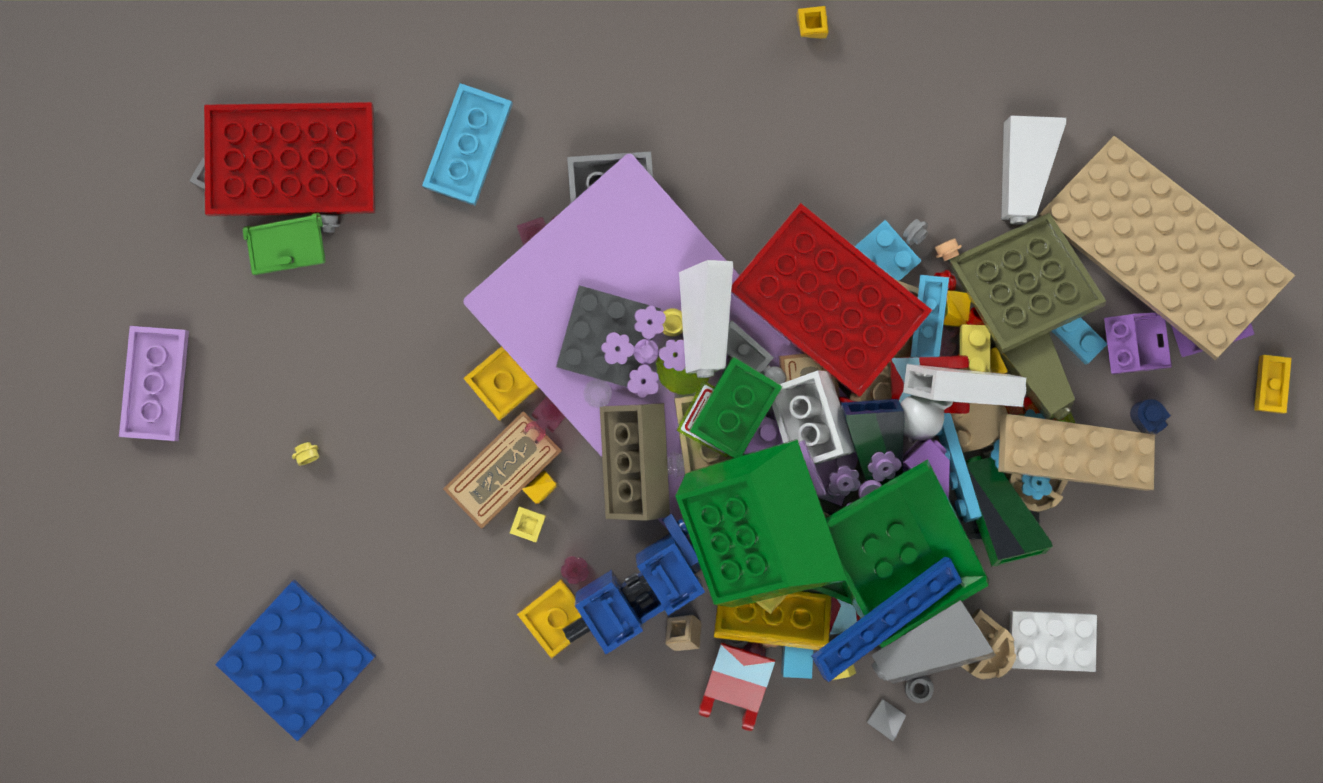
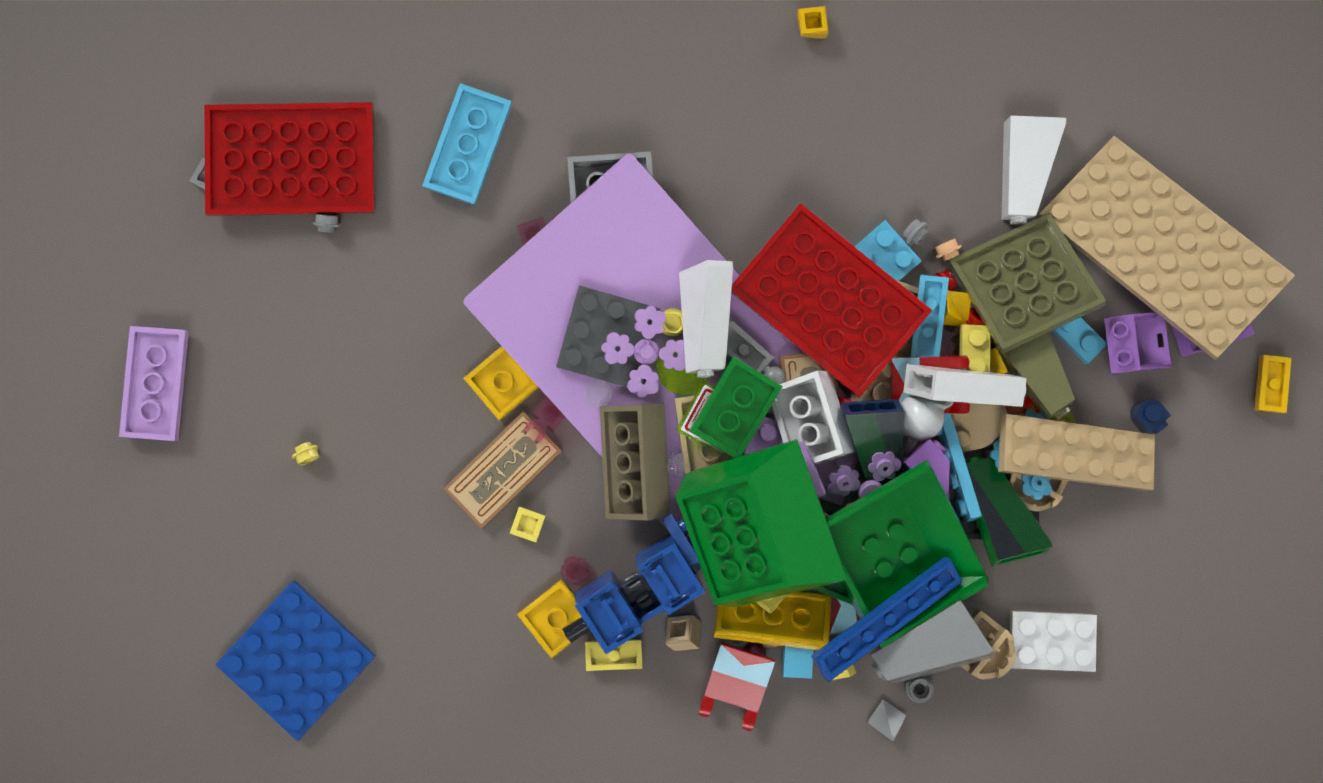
(276, 243): bright green door -> none
(540, 487): yellow slope -> none
(623, 657): none -> light yellow plate

